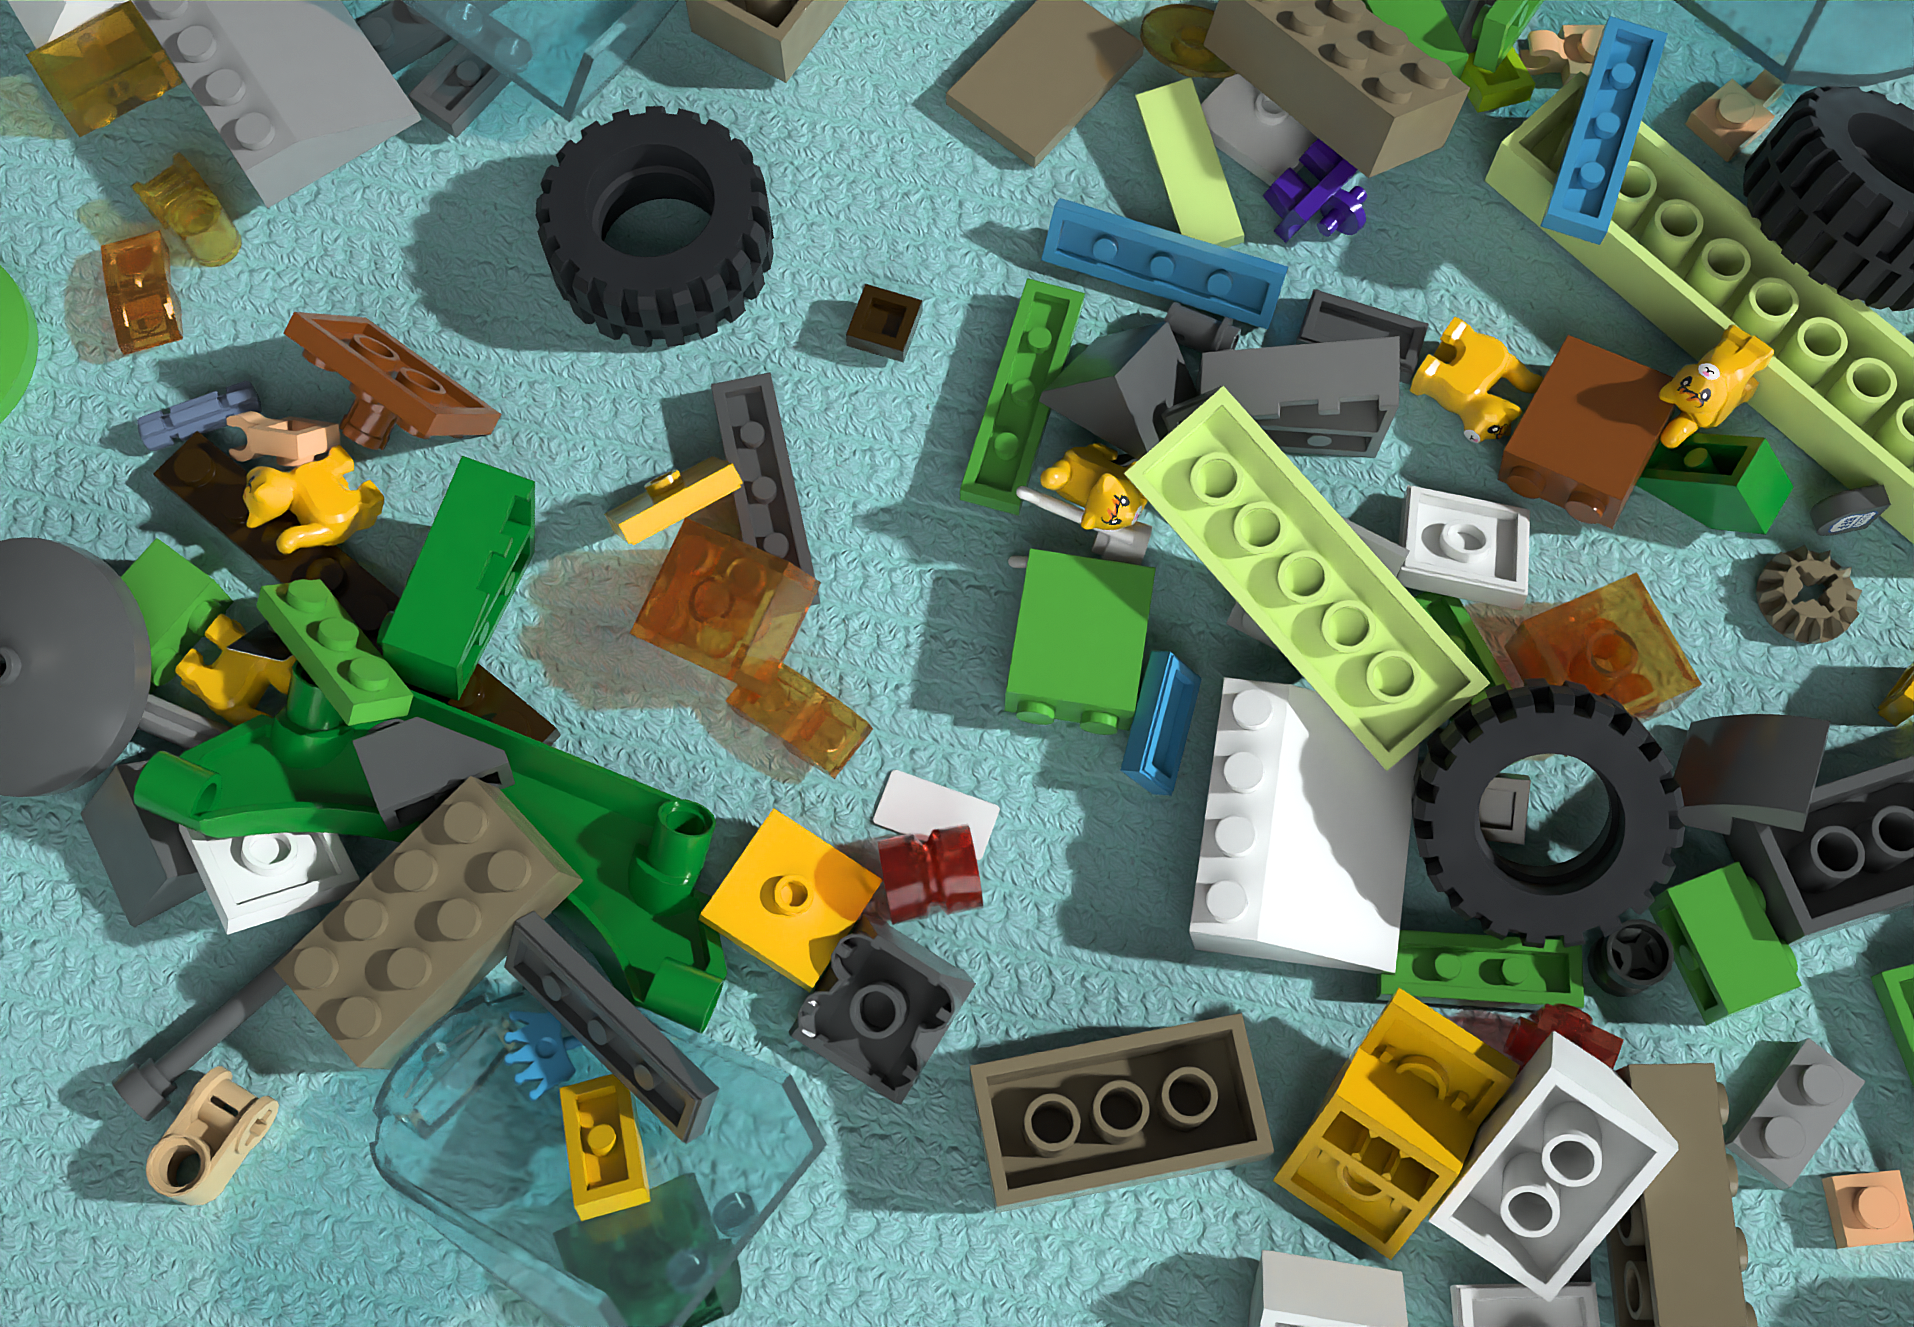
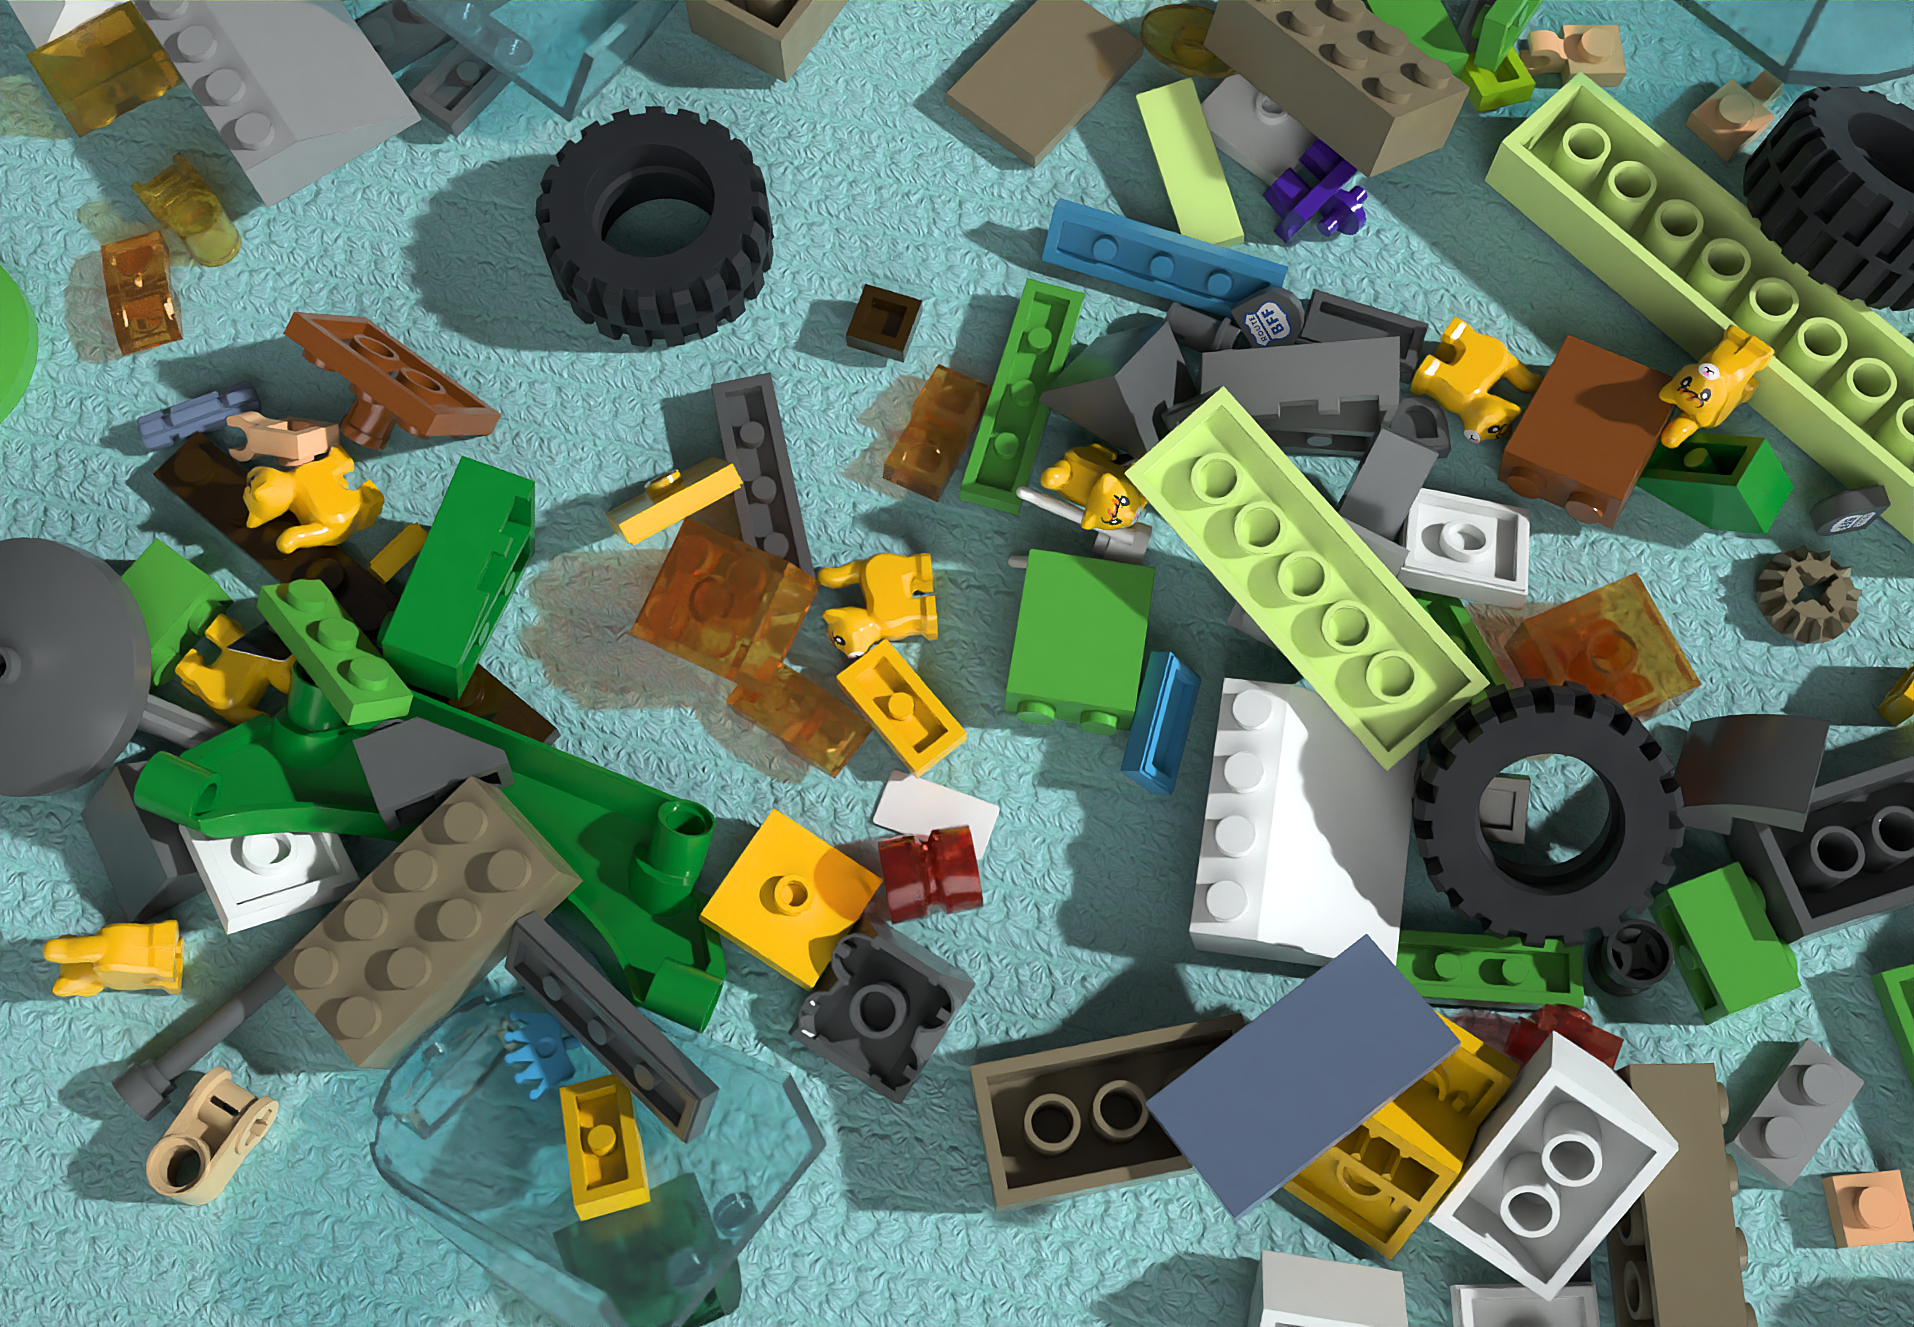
(118, 958): none -> yellow animal
(397, 552): none -> yellow tile
(889, 608): none -> yellow animal
(901, 708): none -> yellow plate
(937, 433): none -> clear orange slope
(1270, 317): none -> tile
(1302, 1076): none -> sand blue tile
(1386, 482): none -> tile
(1423, 422): none -> dark grey tile
(1604, 130): dark azure plate -> none

